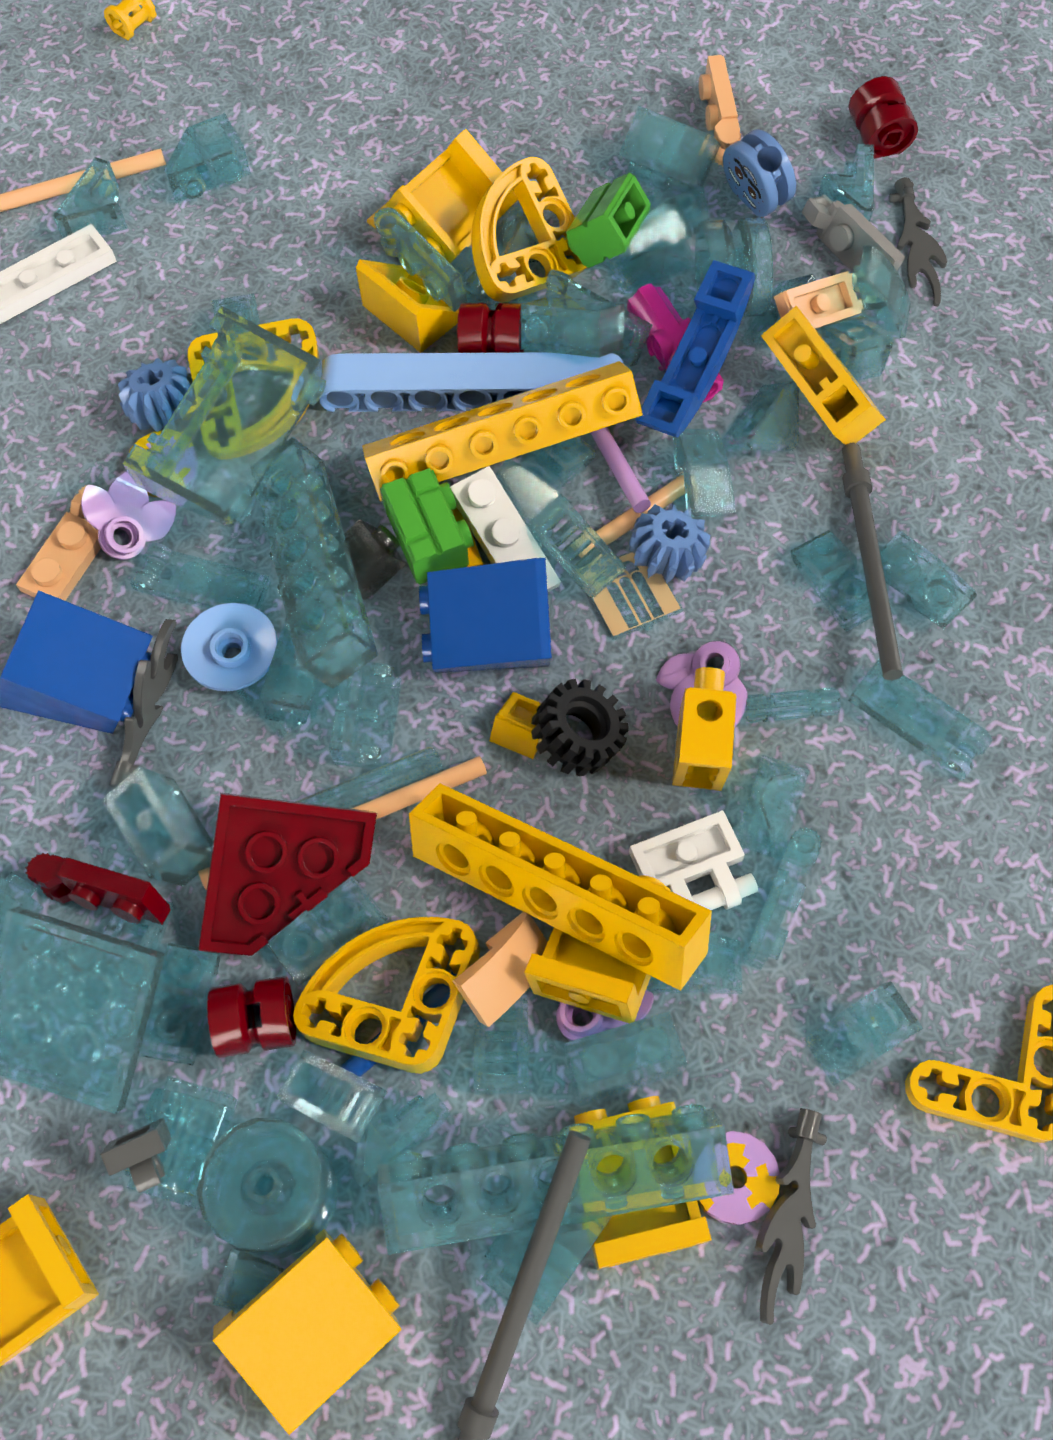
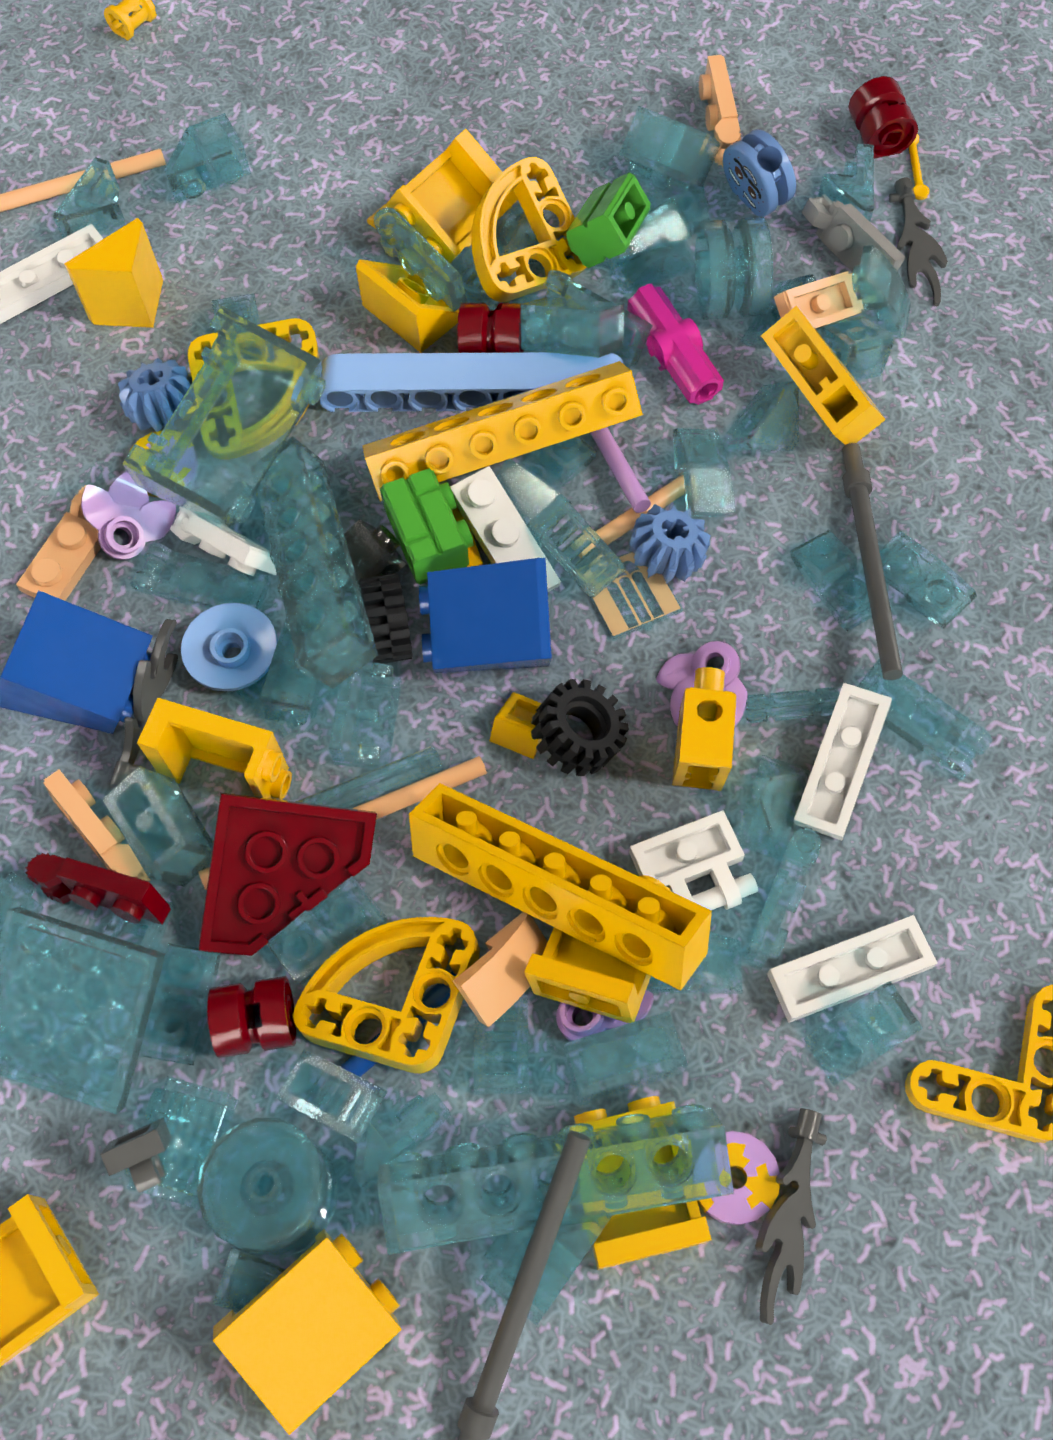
(99, 834): none -> light nougat hinge
(119, 278): none -> yellow slope
(182, 732): none -> yellow panel
(222, 540): none -> white hinge
(387, 617): none -> black tyre
(701, 350): blue slope -> none
(842, 761): none -> white plate
(851, 968): none -> white plate
(920, 190): none -> yellow hinge

